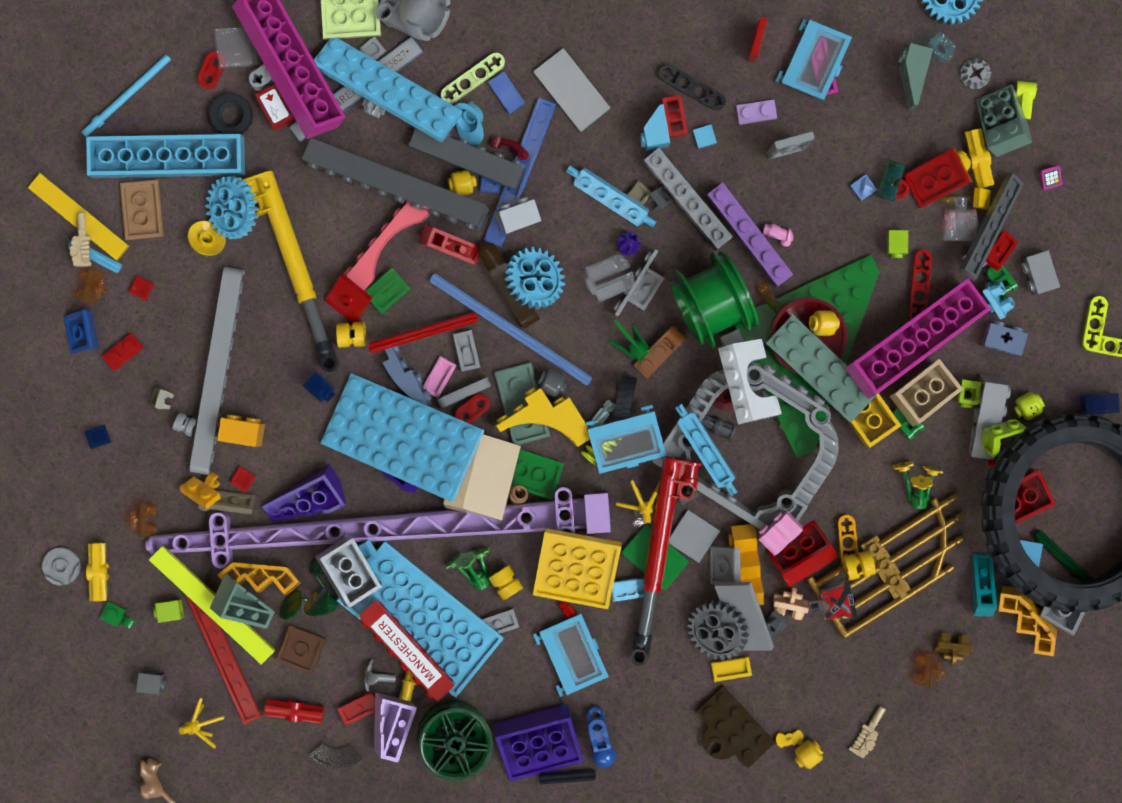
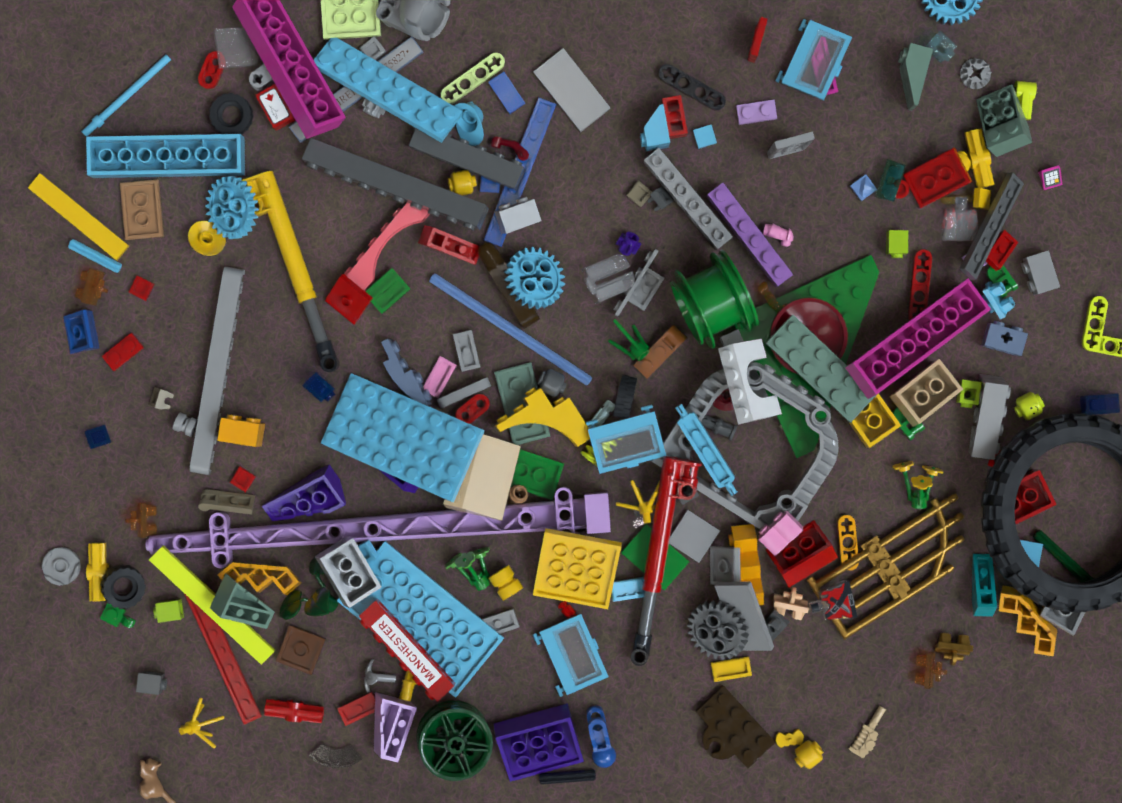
(80, 249): tan piece -> none
(112, 576): none -> black tyre
(202, 492): light orange plate -> none
(344, 335): yellow wheel -> none
(422, 332): red axle -> none
(611, 196): medium azure plate -> none
(824, 323): yellow head -> none
(865, 562): yellow wheel -> none
(992, 435): lime bracket -> none

